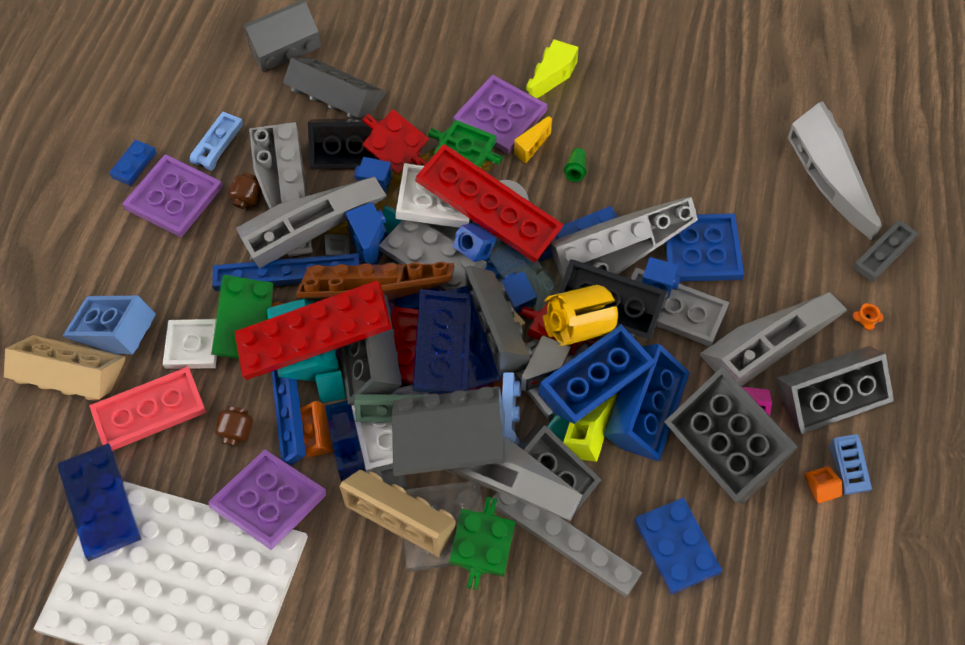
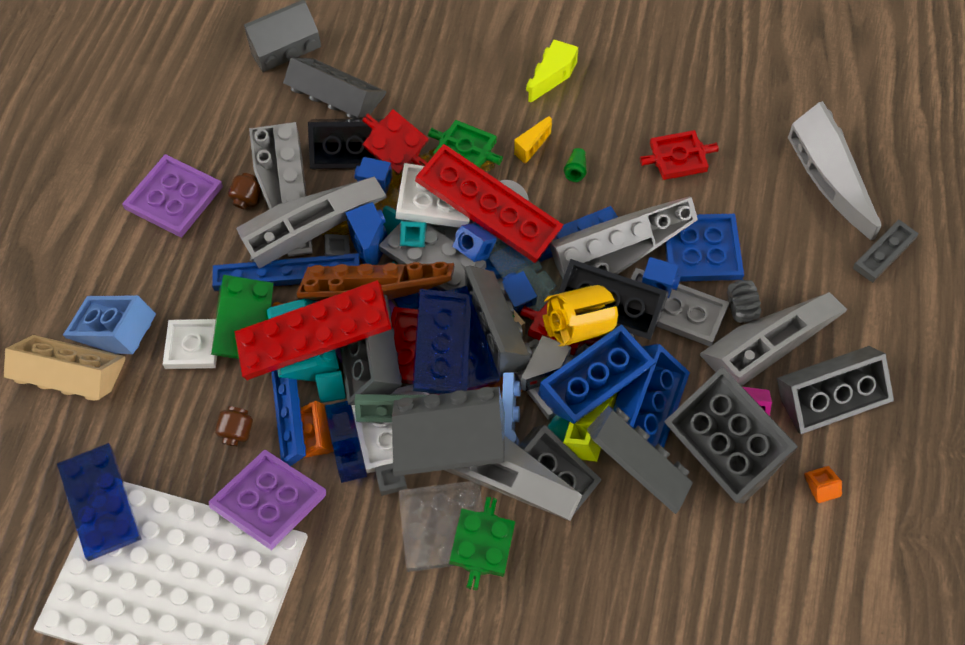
(132, 162): blue plate -> none
(147, 409): coral plate -> none
(216, 141): light blue plate -> none
(398, 512): tan slope -> none
(413, 234): none -> teal slope
(502, 112): medium lavender plate -> none
(571, 543): light grey plate -> none
(641, 458): none -> dark grey slope
(677, 546): blue plate -> none
(679, 154): none -> red plate
(744, 301): none -> dark grey gear
(855, 451): medium blue slope -> none
(871, 311): orange plate -> none

